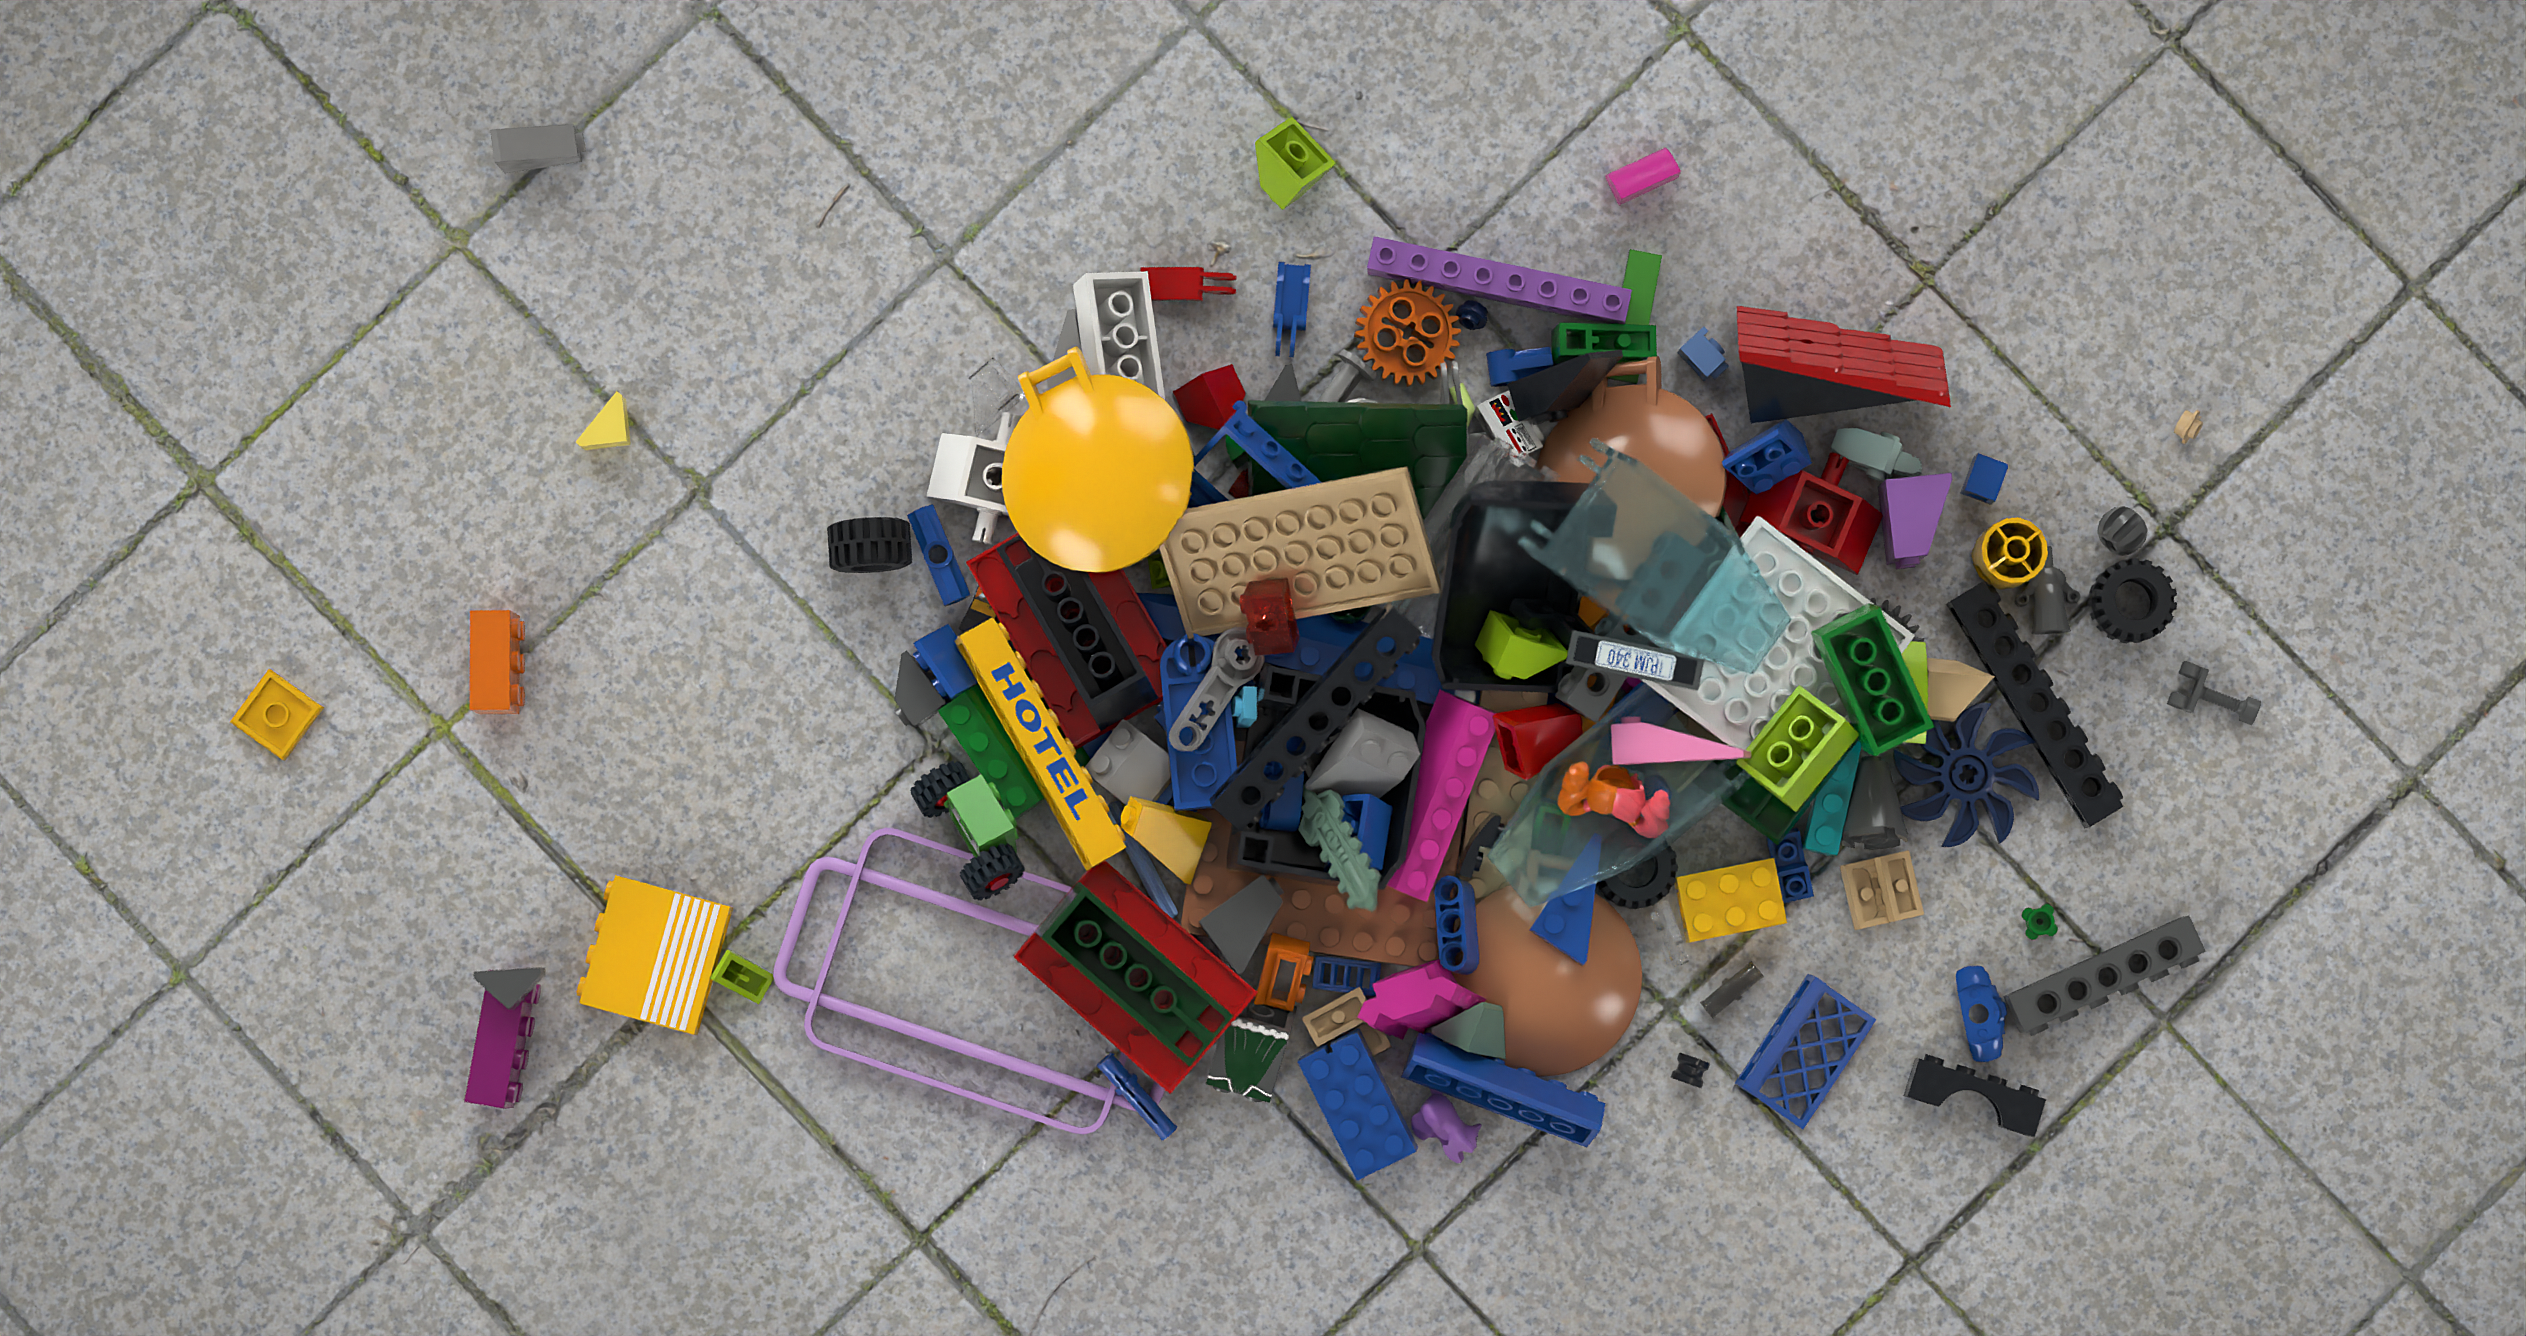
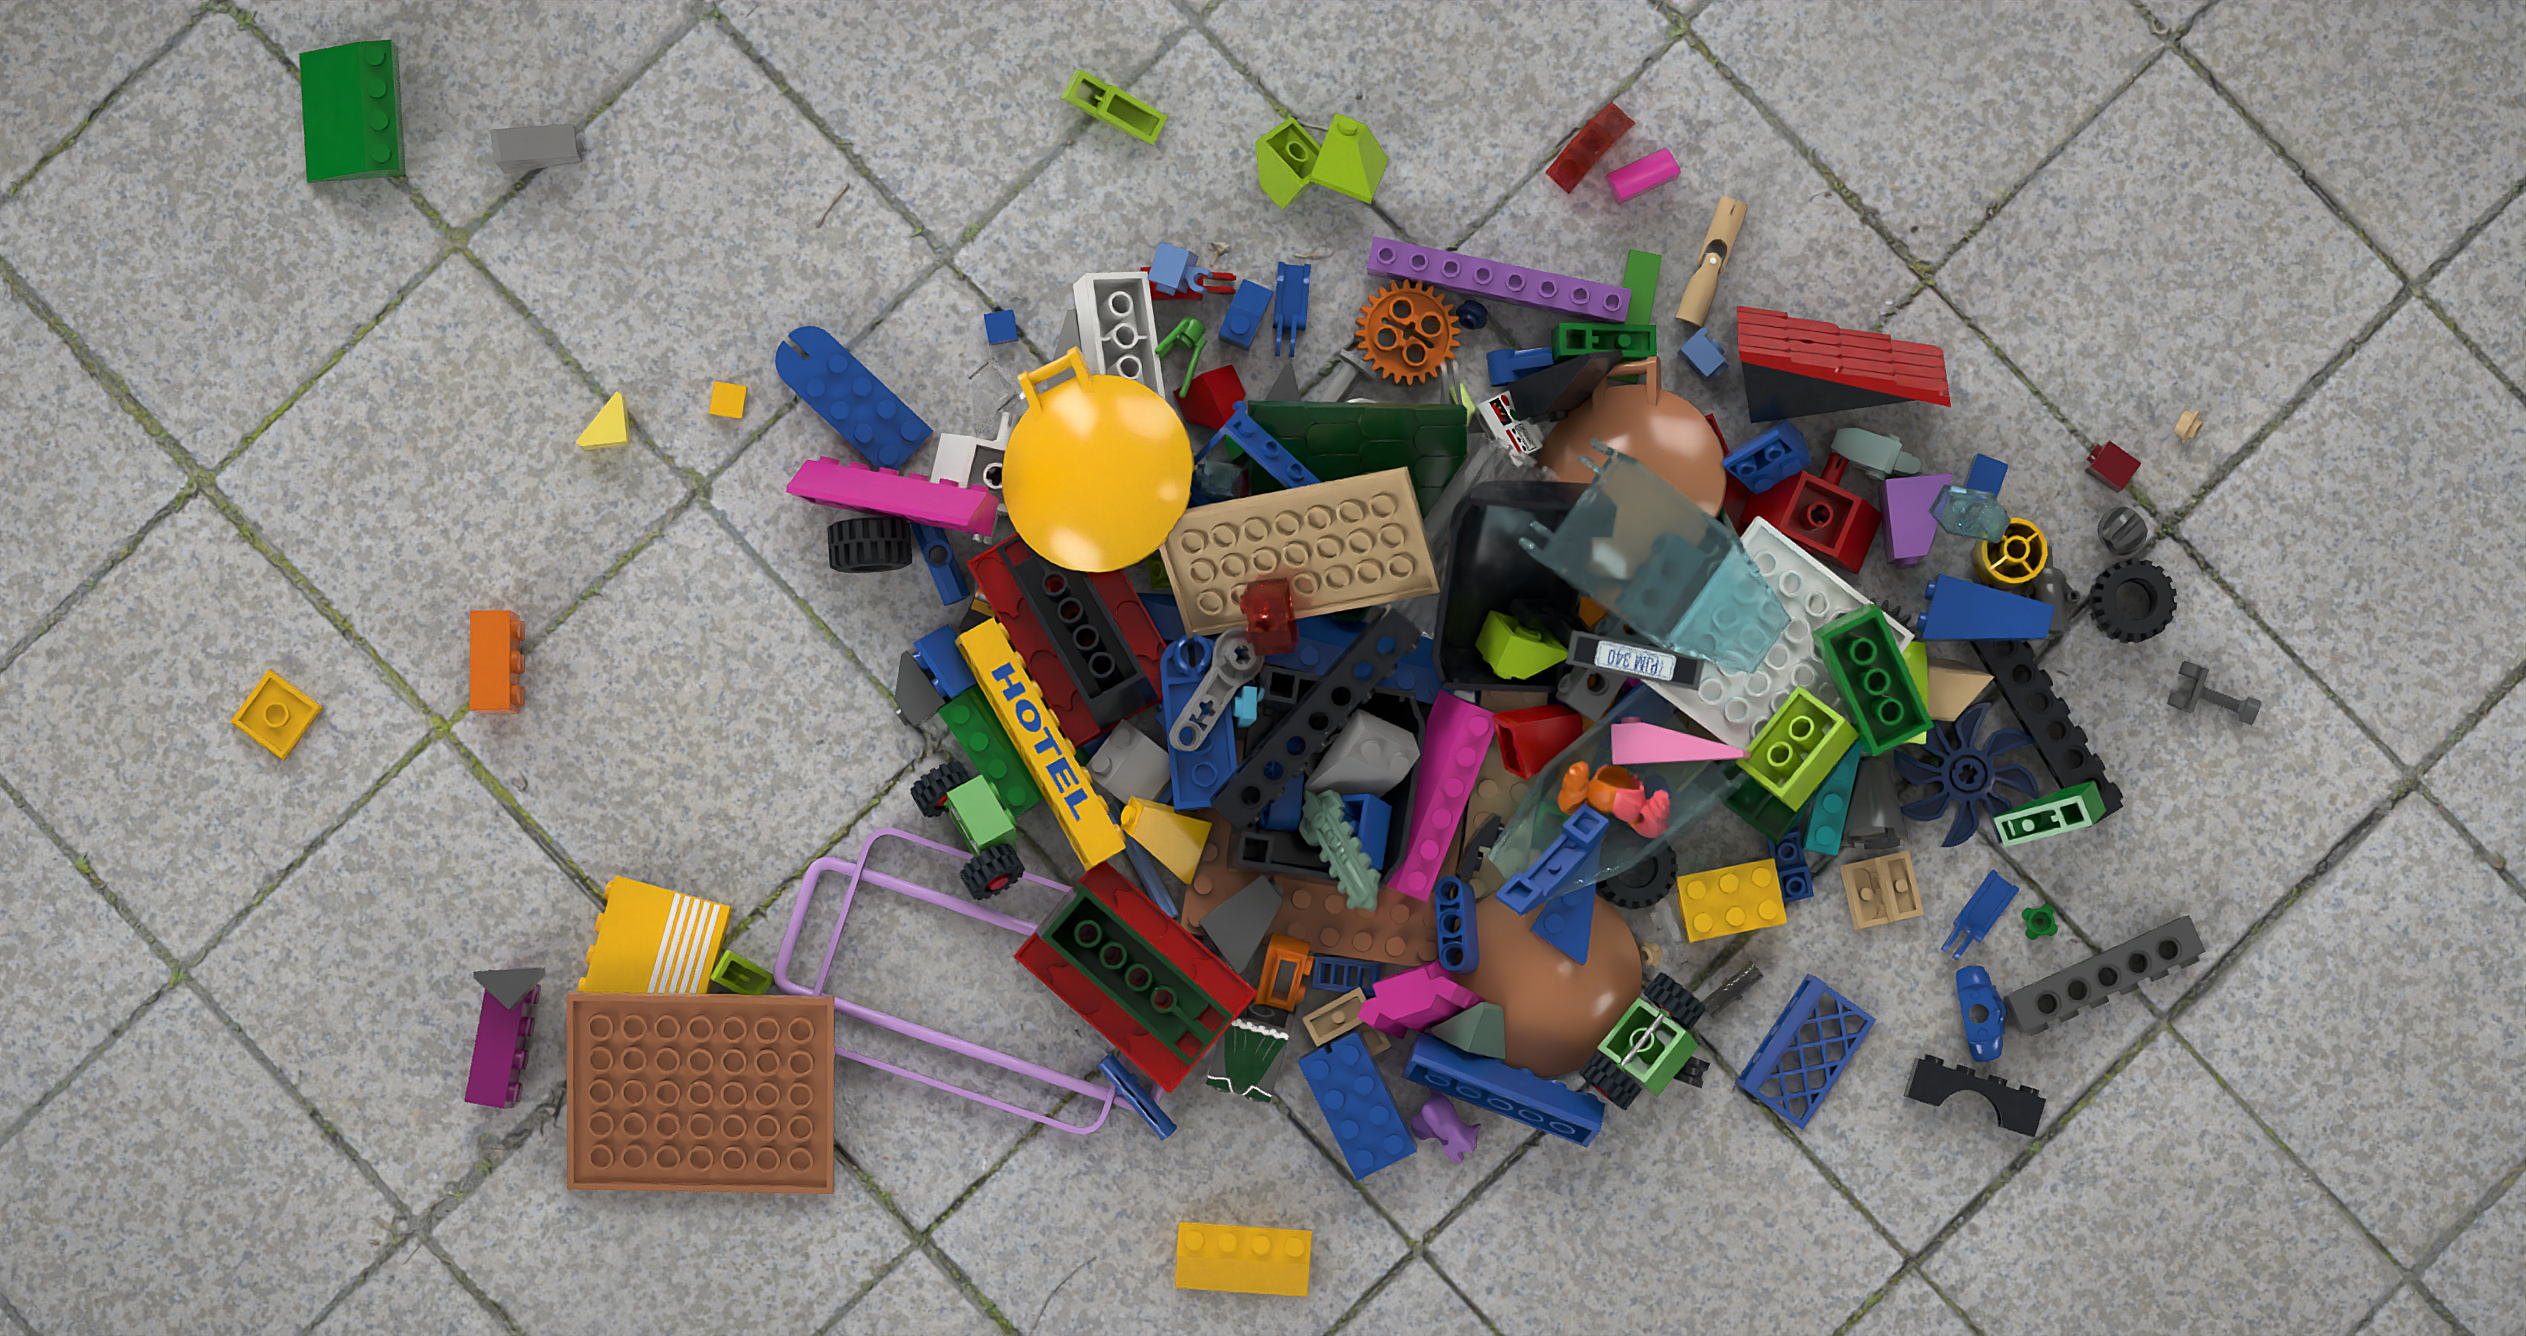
(352, 112): none -> green slope
(700, 1092): none -> nougat plate
(728, 400): none -> yellow tile
(850, 398): none -> blue plate
(895, 496): none -> dark pink slope
(1001, 327): none -> blue piece
(1113, 107): none -> lime slope
(1176, 270): none -> medium blue brick
(1185, 336): none -> bright green plant
(1218, 479): none -> clear light blue bracket
(1243, 1258): none -> yellow slope
(1245, 315): none -> blue slope
(1350, 160): none -> lime slope
(1557, 863): none -> blue slope
(1589, 147): none -> clear red slope
(1646, 1044): none -> brick
(1650, 953): none -> tan piece
(1703, 284): none -> tan piece
(1970, 513): none -> clear light blue window
(1979, 613): none -> blue slope
(1981, 911): none -> blue arm
(2051, 815): none -> green slope
(2111, 465): none -> dark red brick

